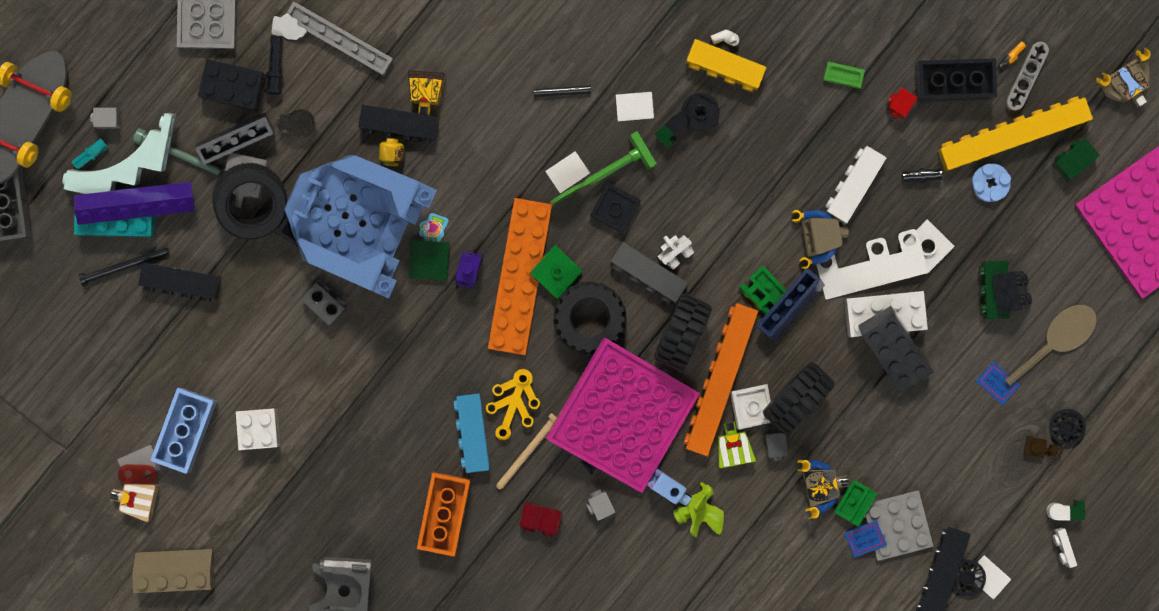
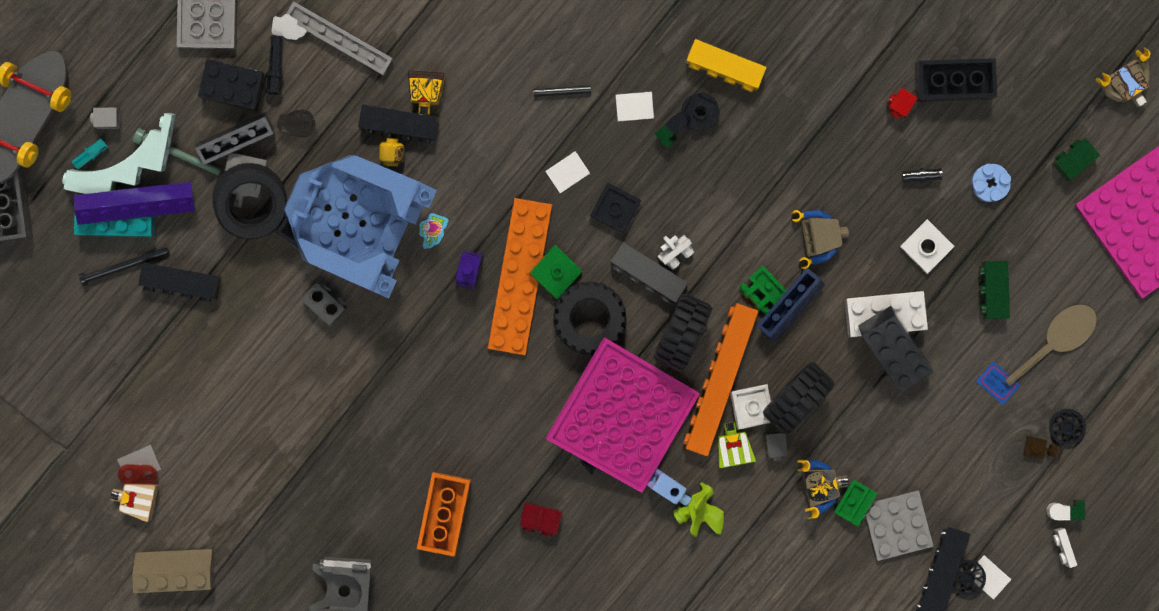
(183, 430): light blue brick -> none
(258, 429): white brick -> none
(429, 260): dark green tile -> none
(472, 432): dark azure brick -> none
(514, 401): yellow plant -> none
(526, 453): tan bar -> none
(600, 504): light grey brick -> none
(640, 151): bright green piece -> none
(726, 36): white arm -> none
(844, 75): bright green tile -> none
(855, 185): white brick -> none
(865, 539): blue sticker -> none
(876, 272): white piece -> none
(1012, 56): light orange piece -> none
(1012, 291): black bracket -> none
(1014, 134): yellow brick -> none
(1025, 75): light grey beam -> none

